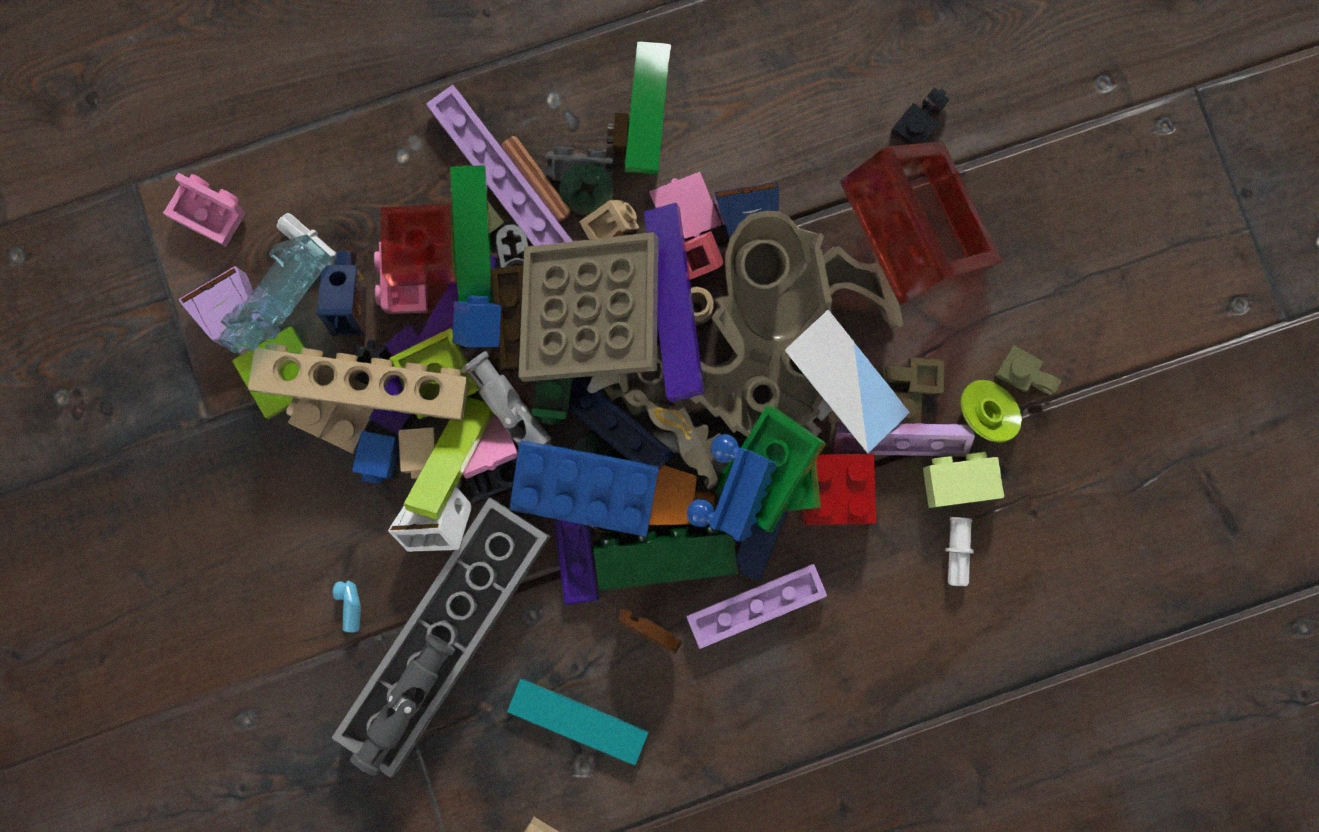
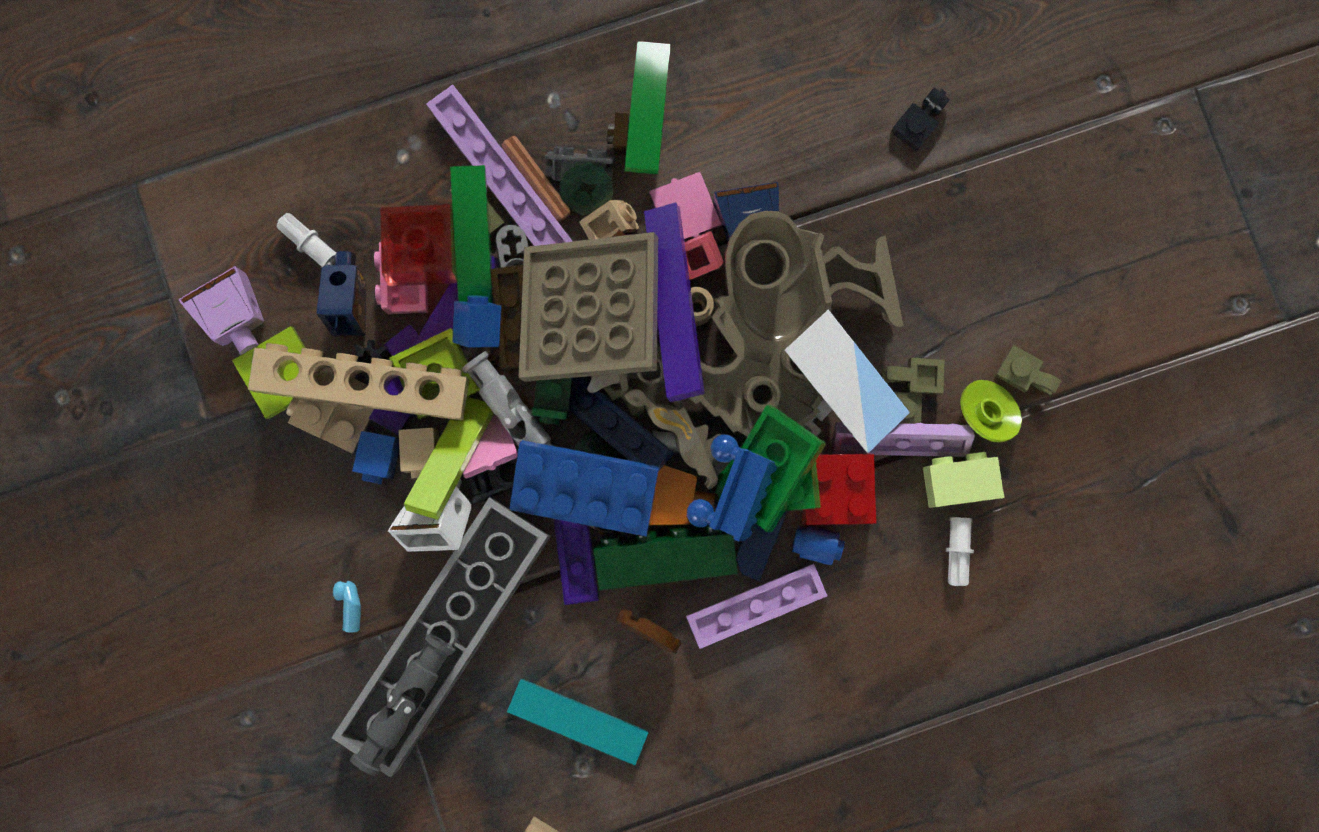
(205, 210): bright pink bracket -> none
(275, 297): clear light blue hips -> none
(818, 544): none -> blue brick
(900, 228): clear red windscreen -> none

